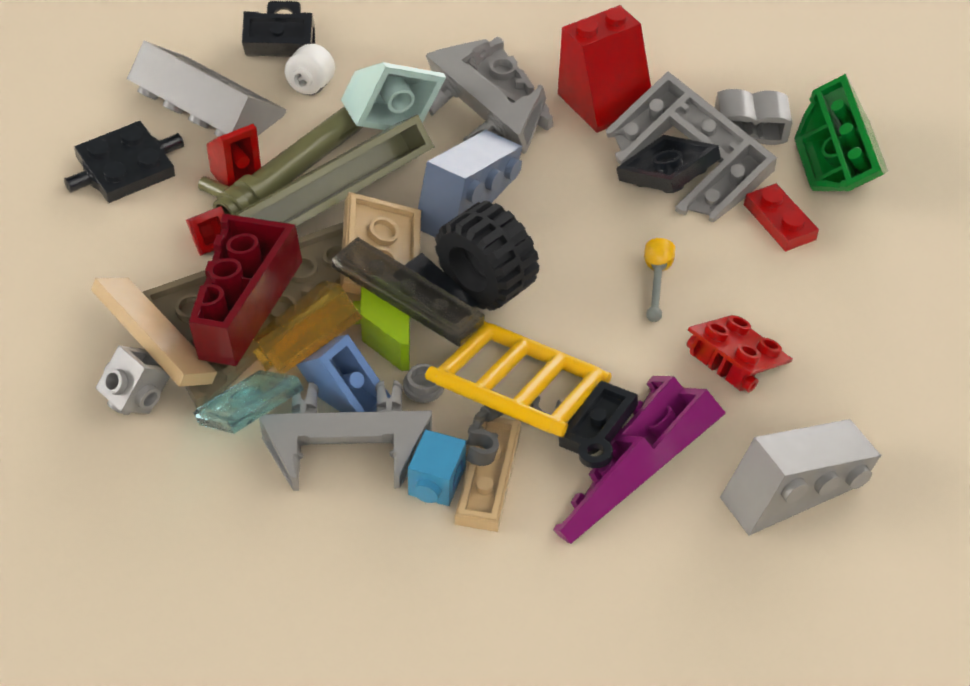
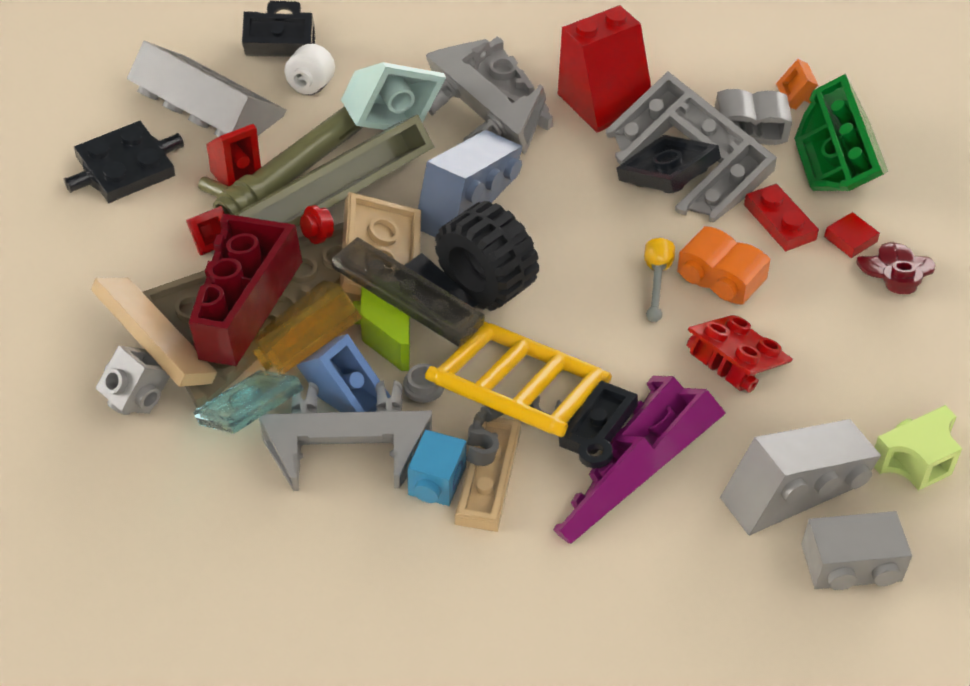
(317, 224): none -> red plate
(723, 265): none -> orange brick
(797, 83): none -> orange tile
(852, 234): none -> red tile
(856, 550): none -> light grey brick
(897, 267): none -> dark red plate
(920, 448): none -> yellowish green brick

